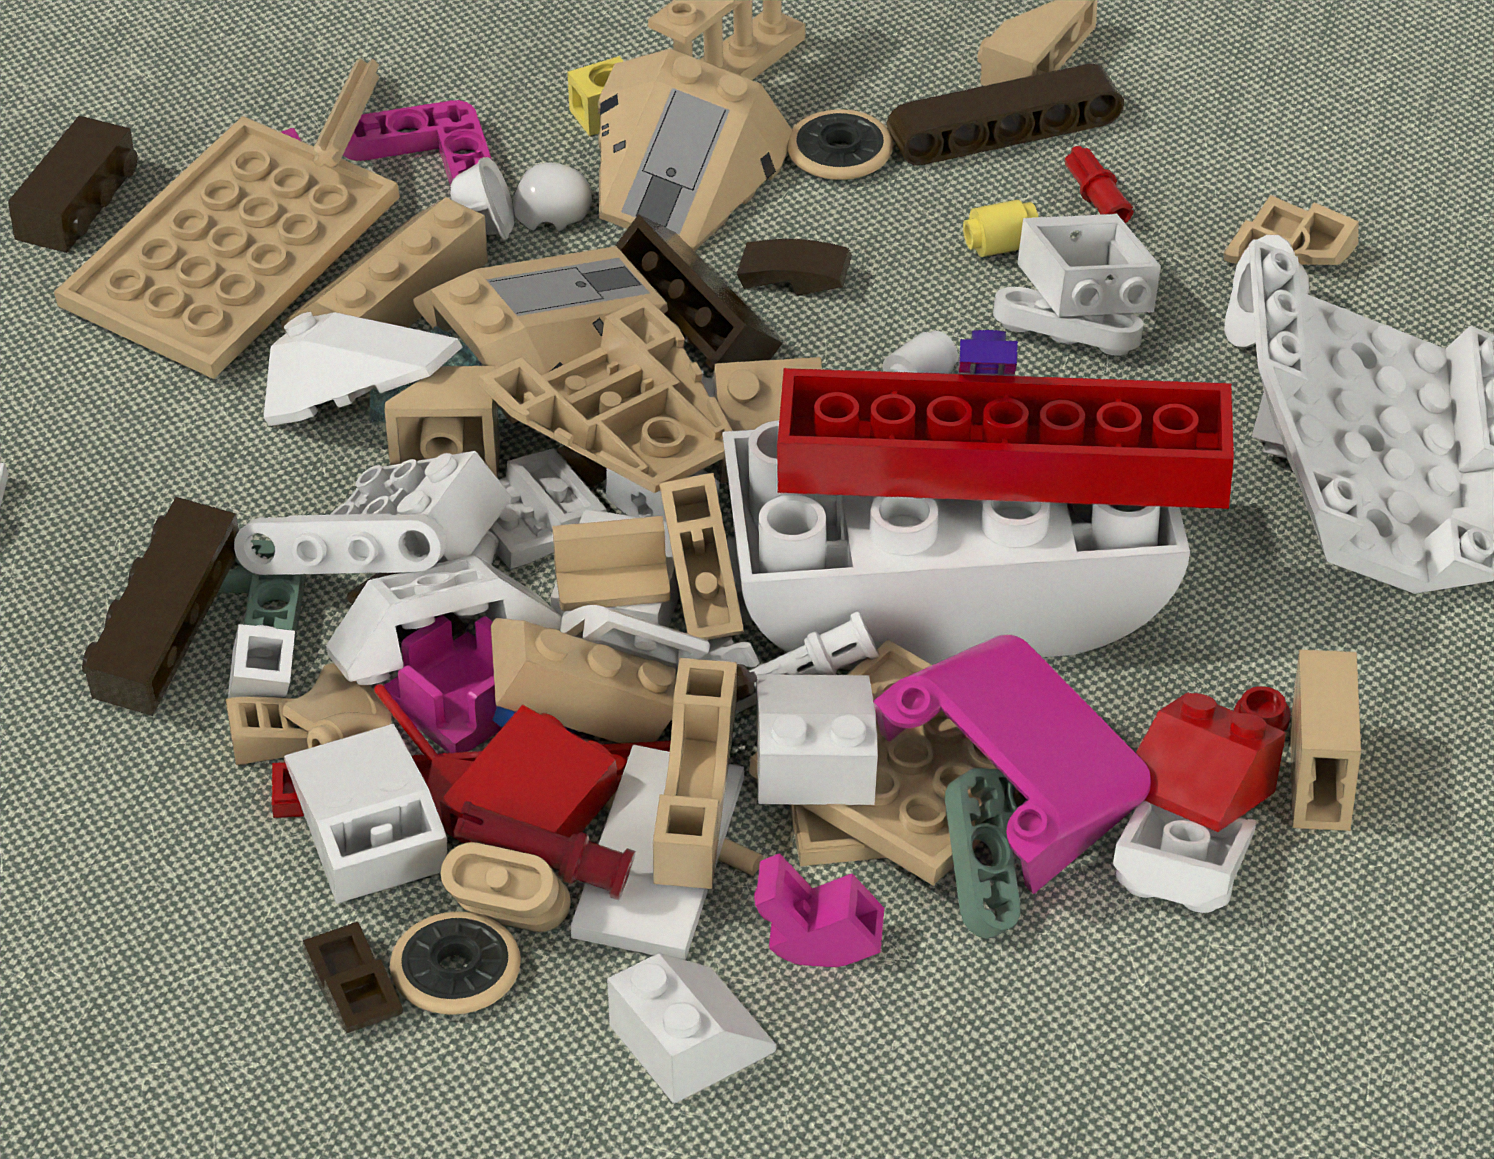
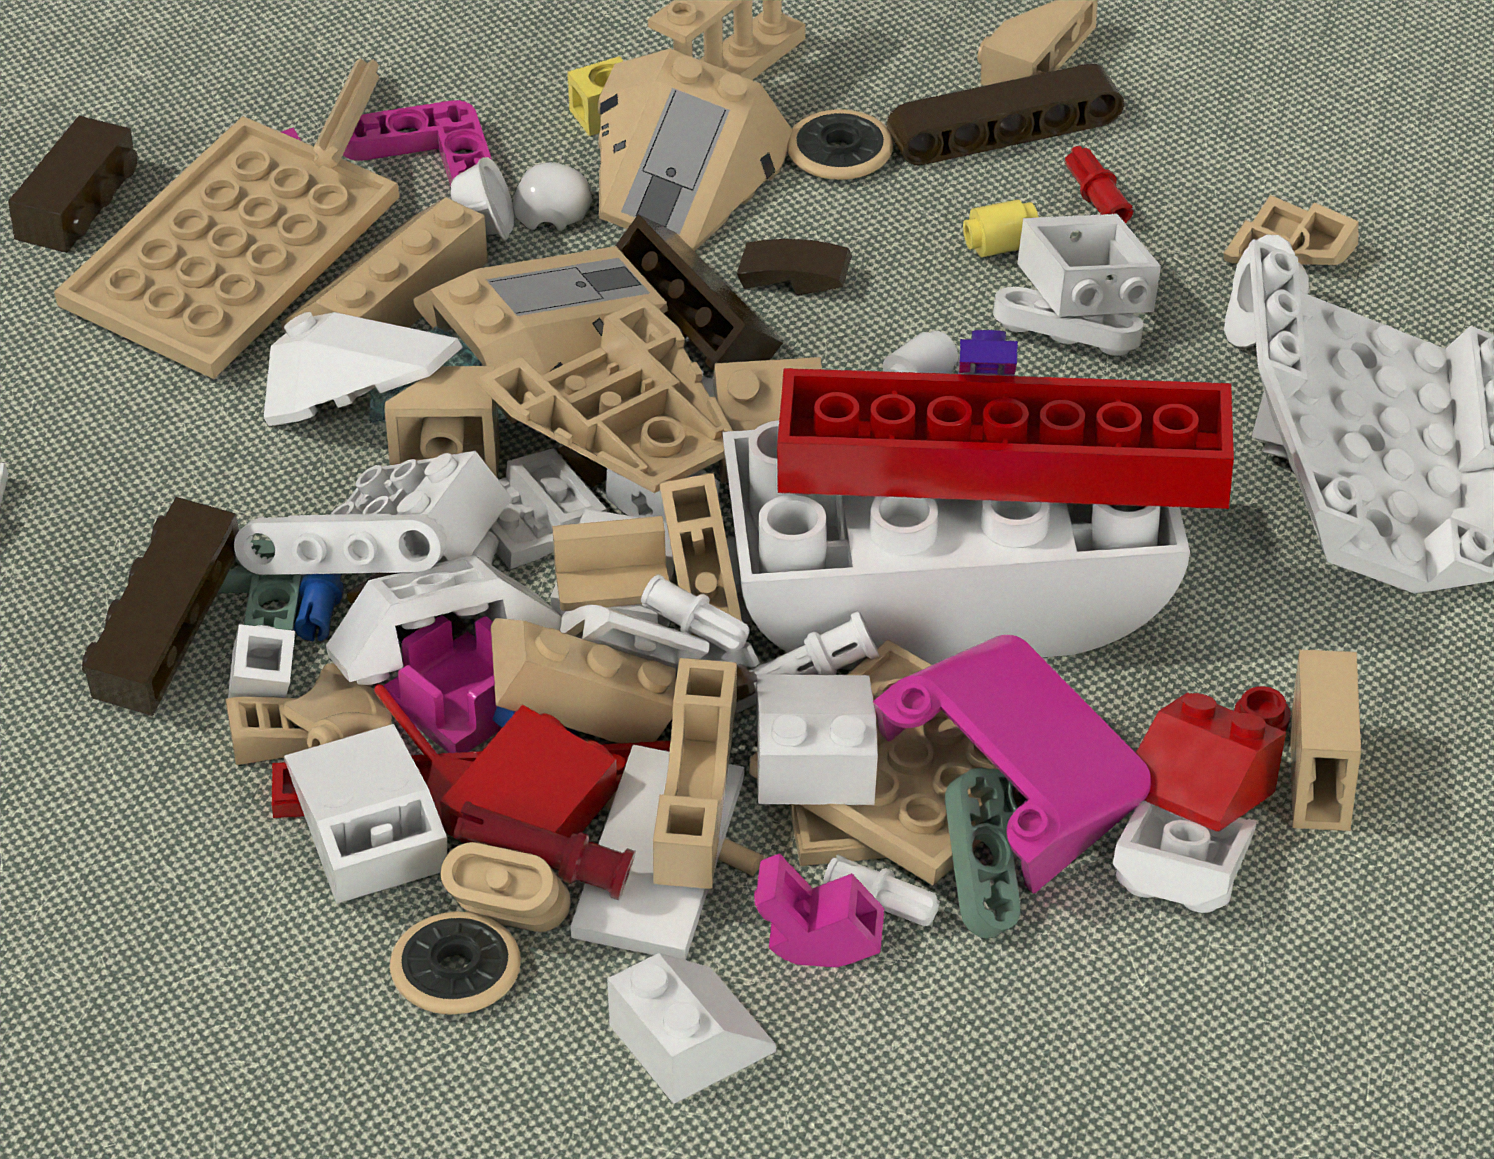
(319, 597): none -> blue pin
(351, 977): dark brown slope -> none
(695, 614): none -> white axle
(893, 894): none -> white axle

